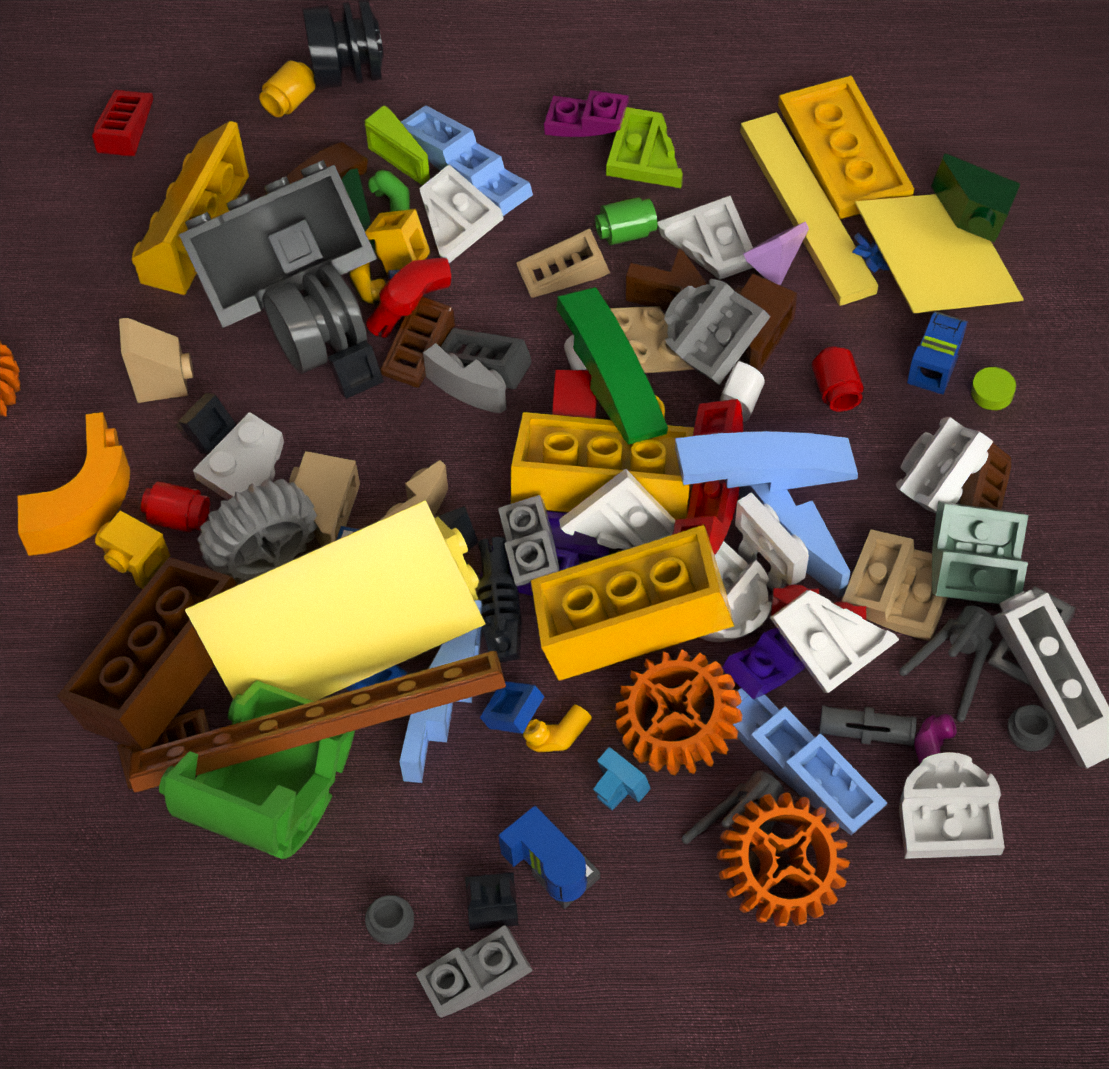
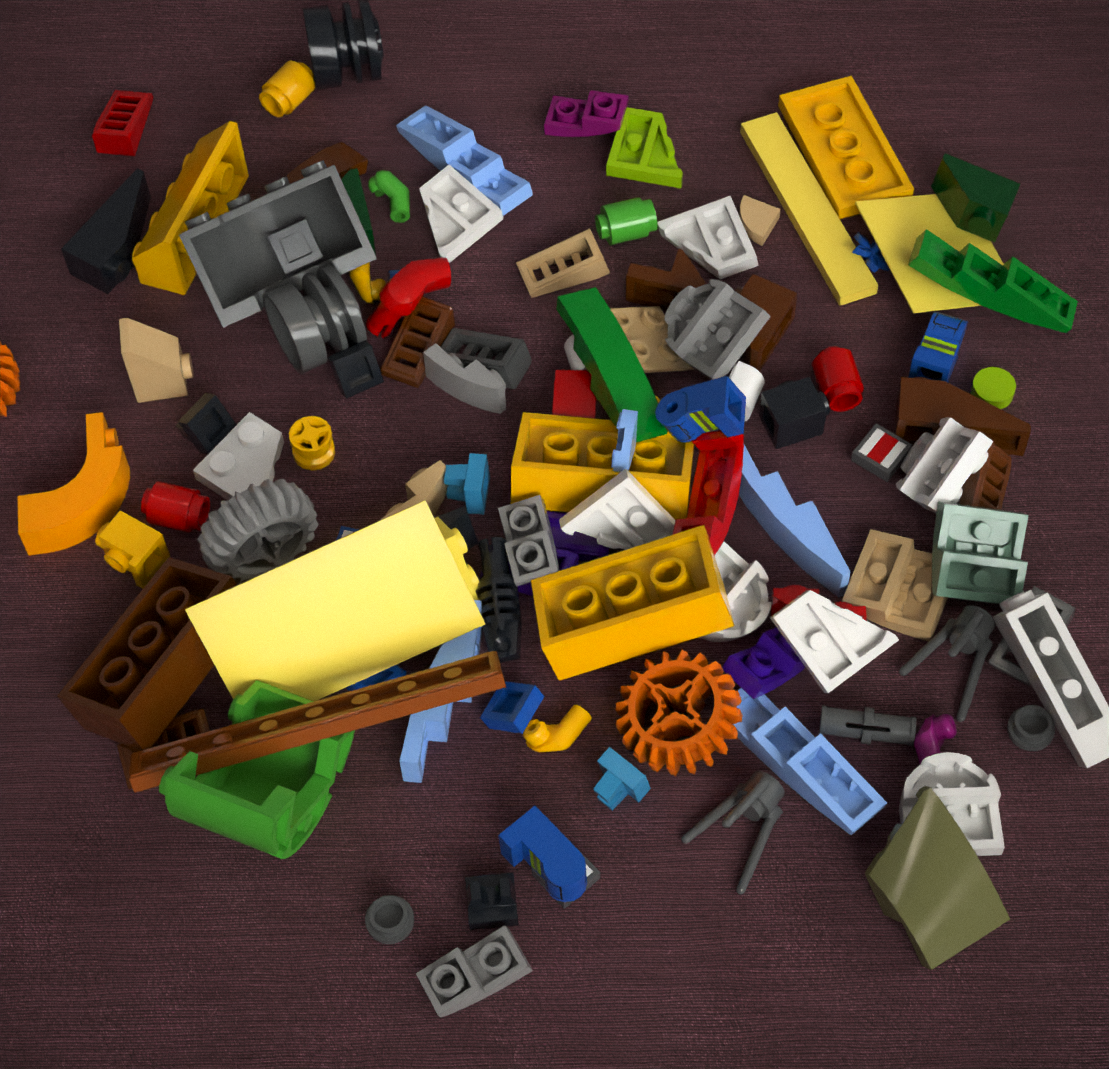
(105, 243): none -> black slope
(318, 434): none -> yellow wheel
(332, 489): tan slope -> none
(396, 145): lime slope -> none
(398, 238): yellow brick -> none
(469, 483): none -> dark azure tile
(626, 442): none -> light blue tile
(703, 409): none -> blue leg
(758, 218): none -> tan tile
(766, 535): white plate -> none
(768, 457): light blue slope -> none
(776, 254): lavender slope -> none
(793, 412): none -> black brick
(798, 873): orange gear -> none
(881, 452): none -> tile
(925, 402): none -> reddish brown slope
(935, 883): none -> olive slope
(1002, 288): none -> green slope

